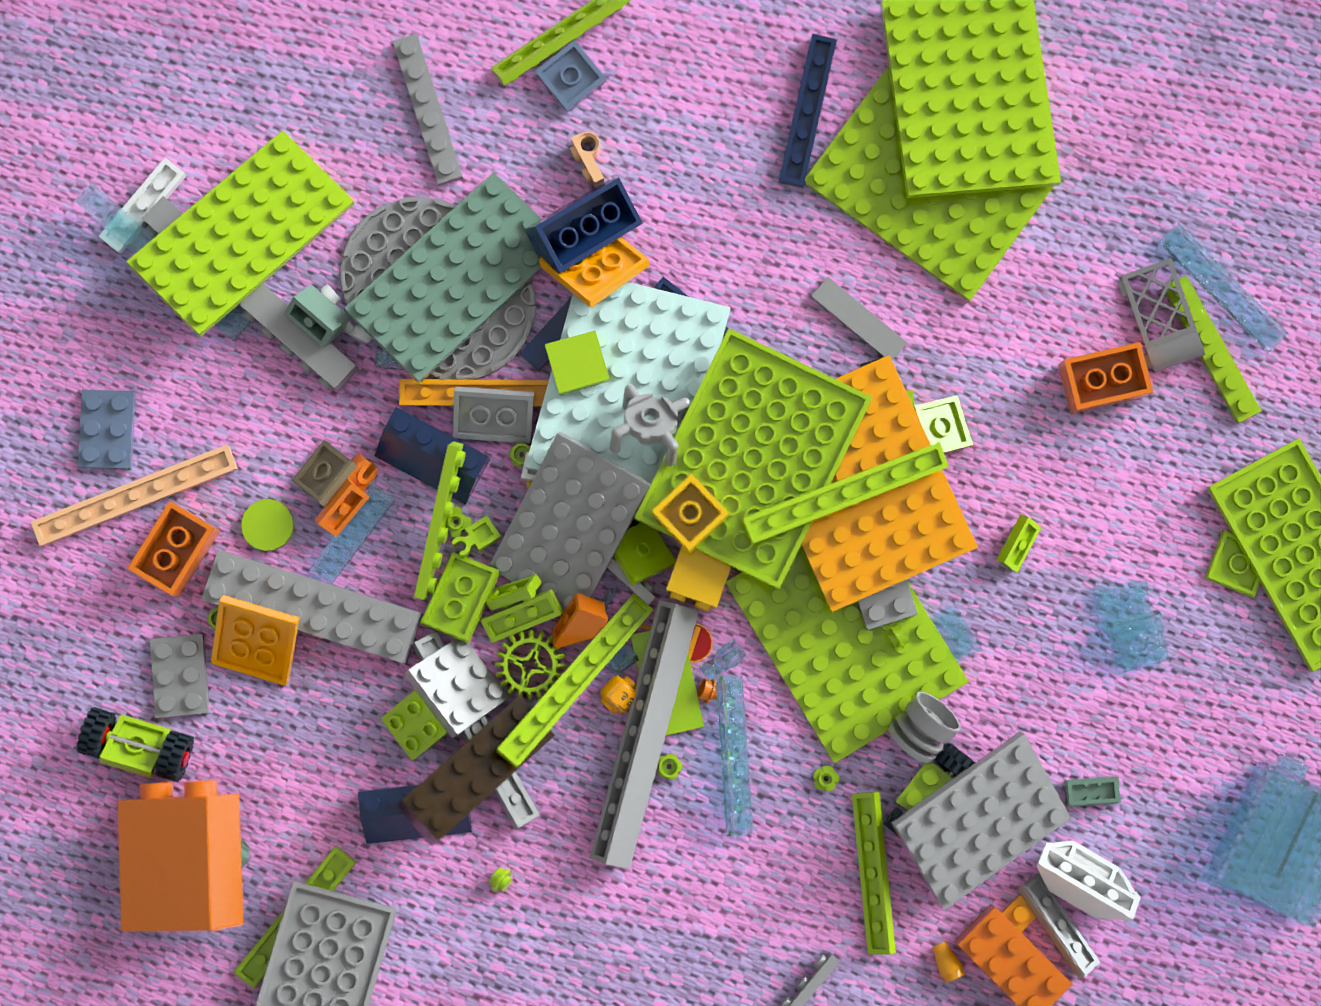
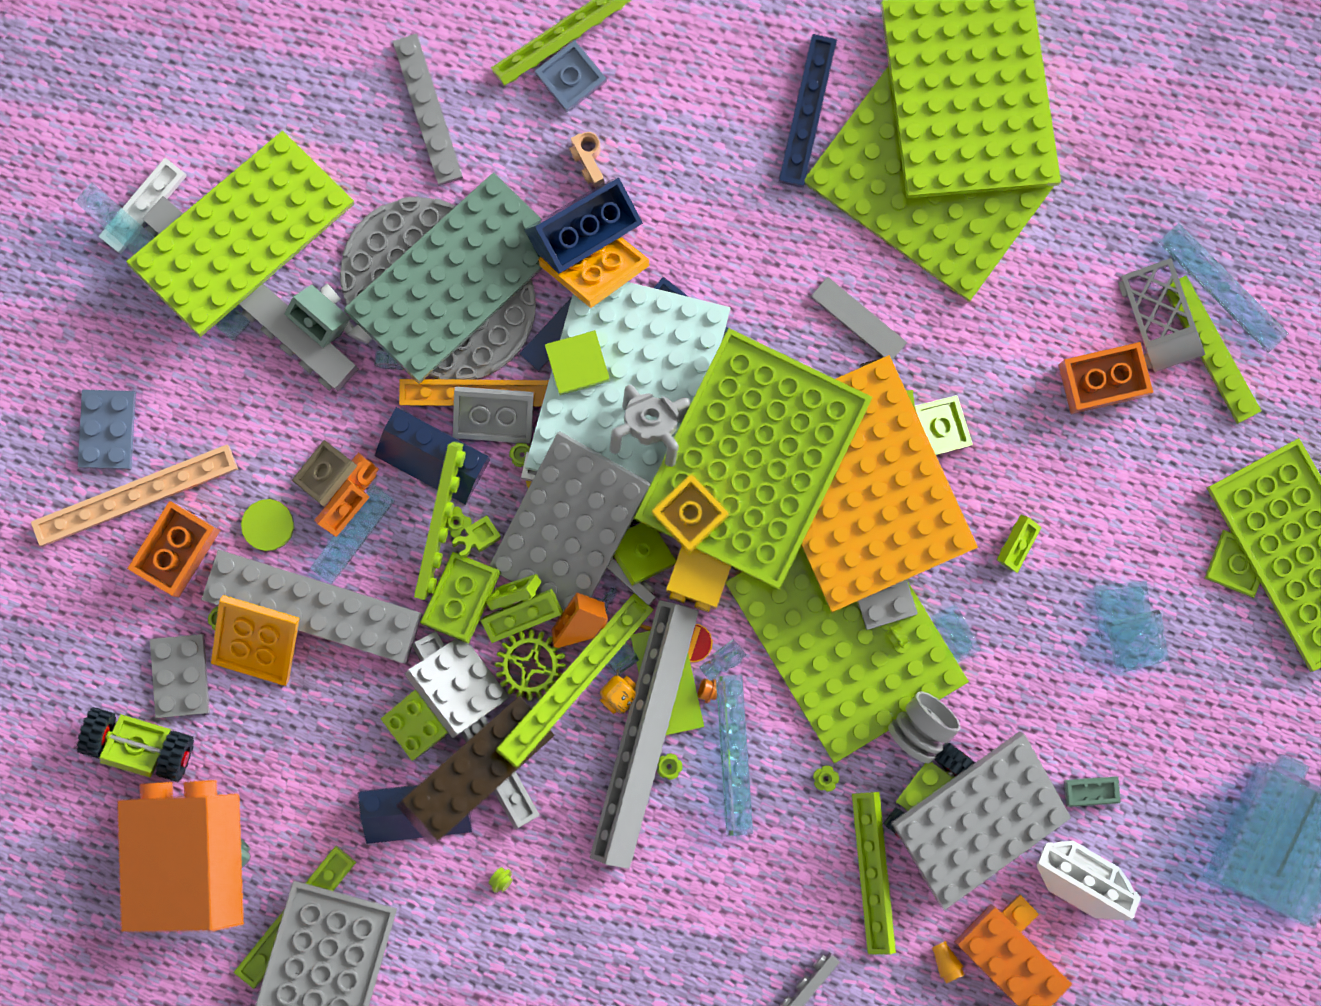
(844, 492): lime plate -> none
(1059, 926): light grey tile -> none

